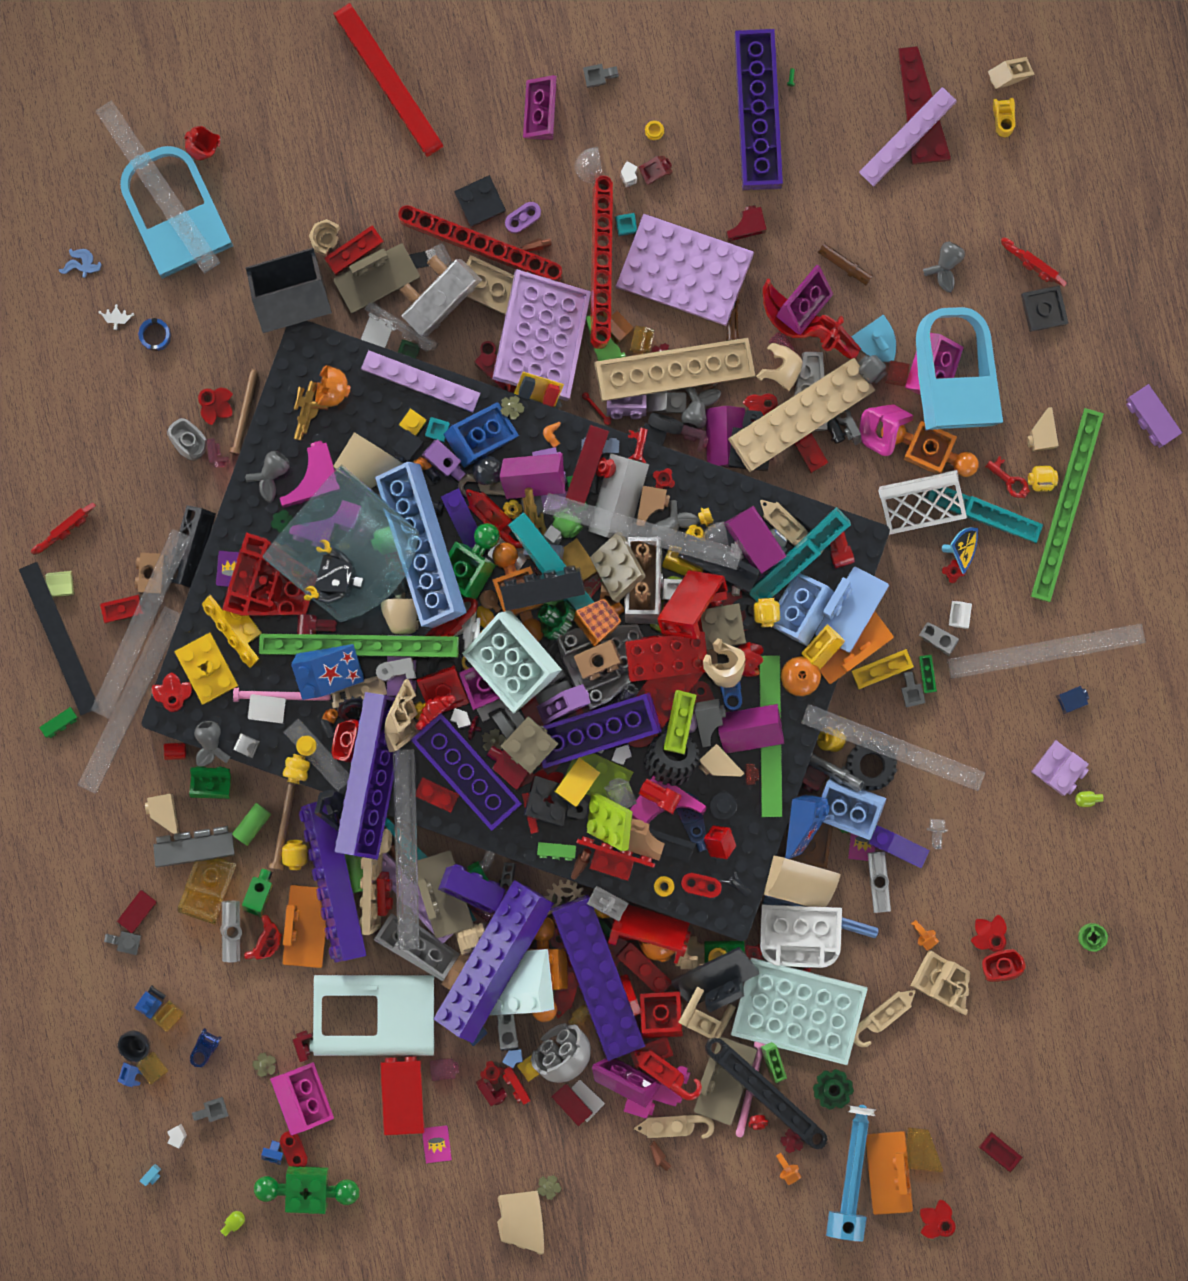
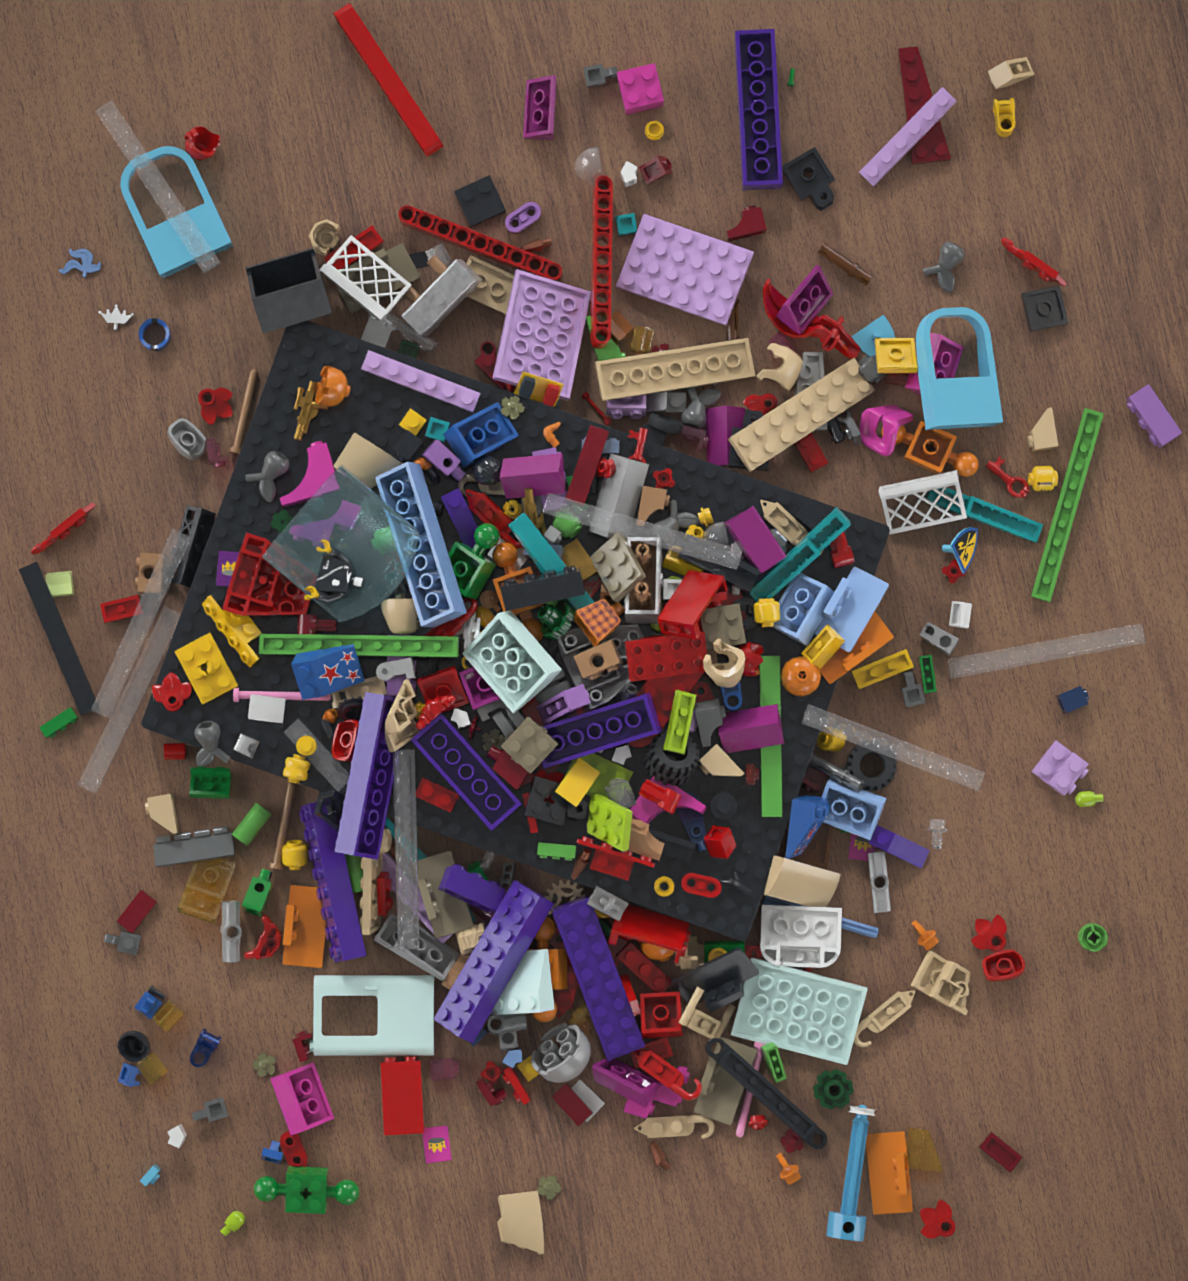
(353, 290): none -> white fence
(508, 1023): none -> dark grey piece
(640, 89): none -> dark pink brick
(817, 185): none -> black plate
(896, 355): none -> yellow tile

